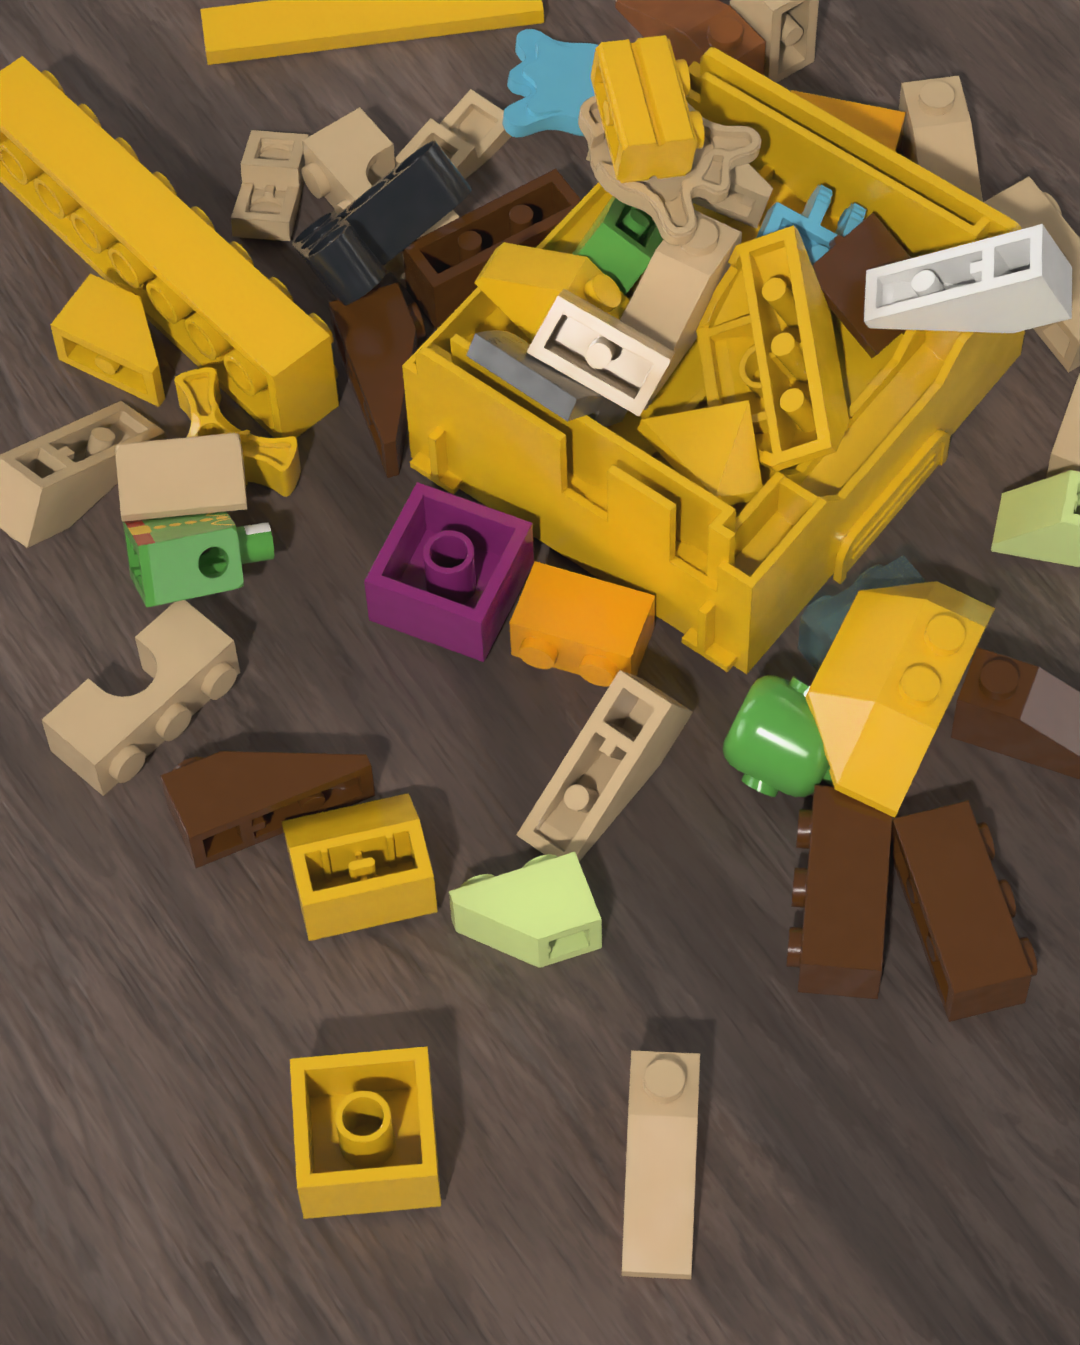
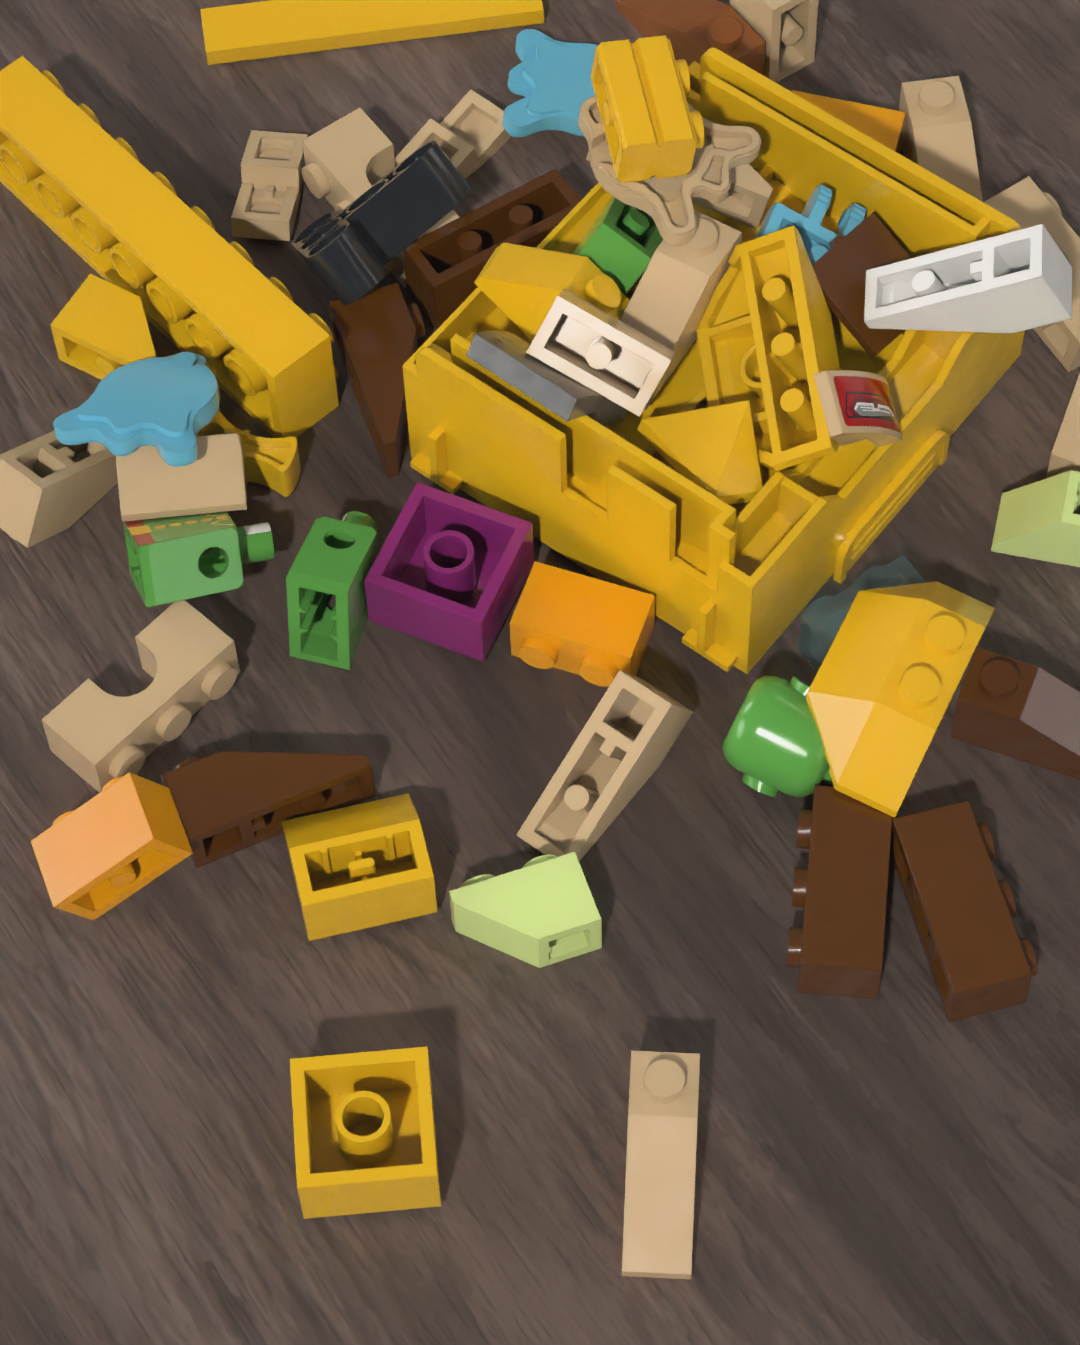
(111, 846): none -> light orange brick
(146, 404): none -> medium azure tile
(335, 563): none -> bright green torso
(857, 407): none -> slope

